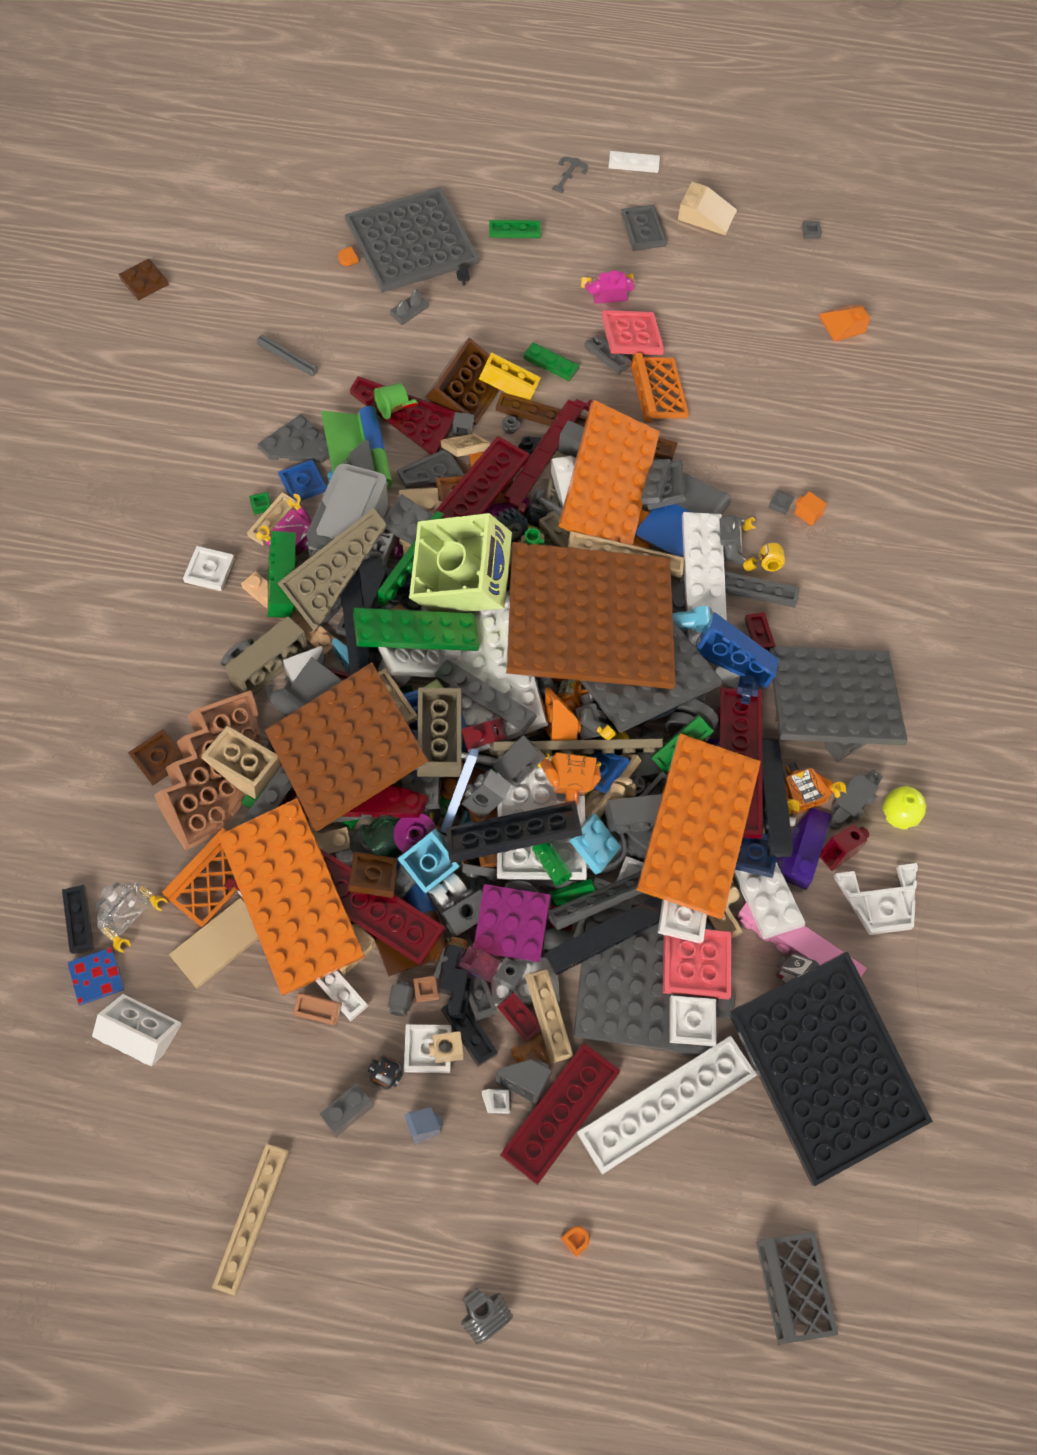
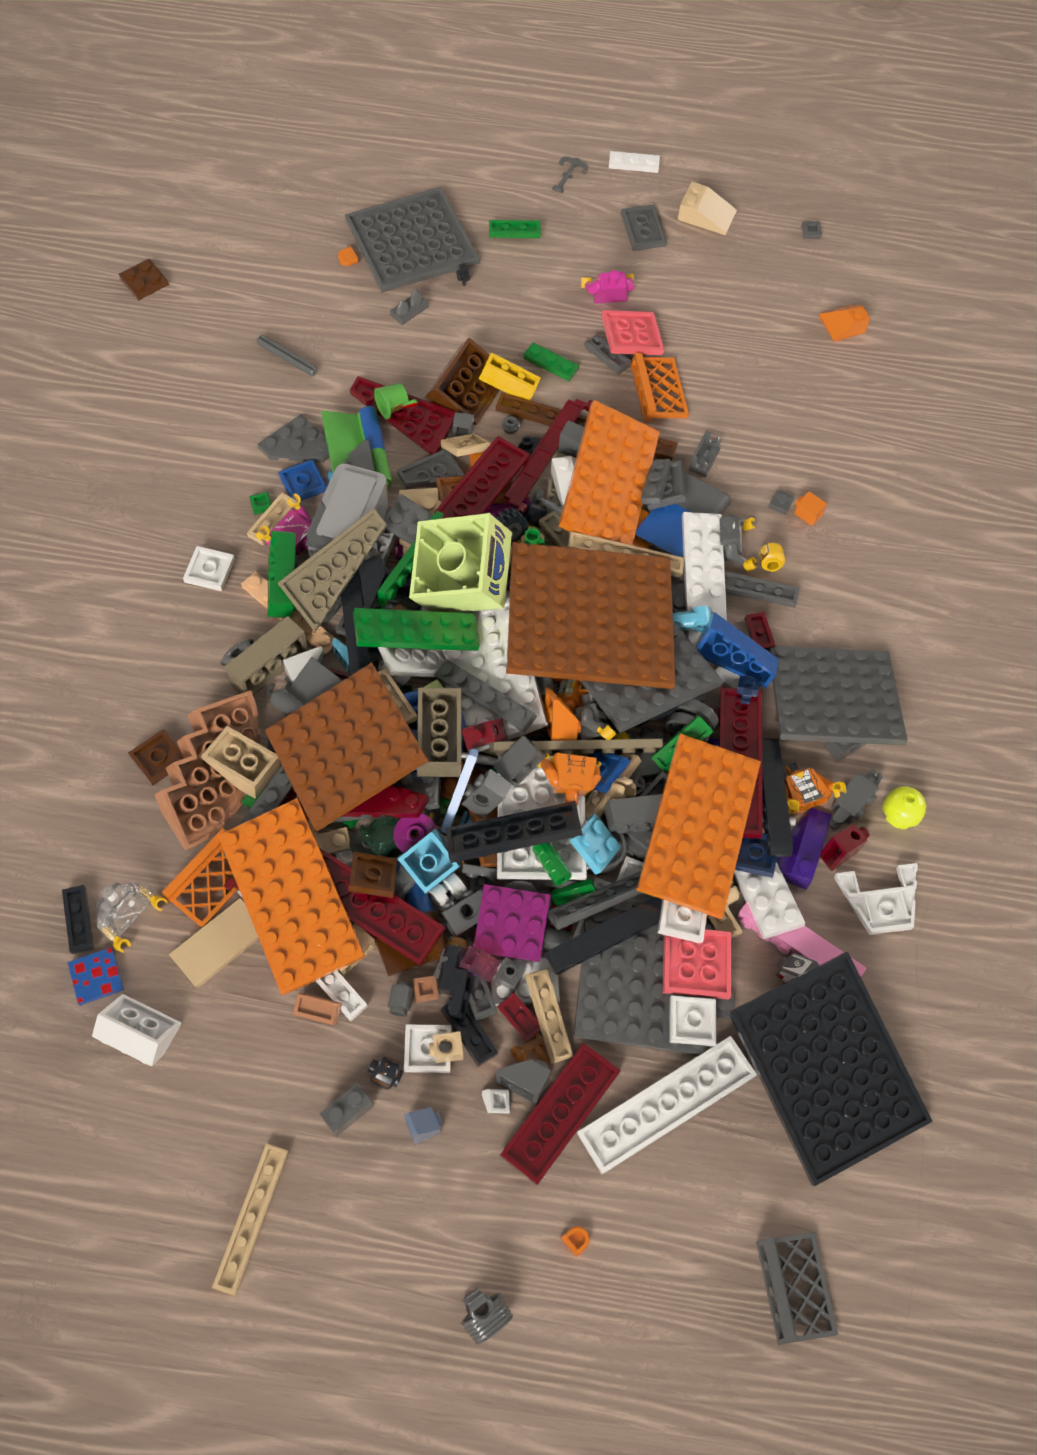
(705, 455): none -> dark grey hinge

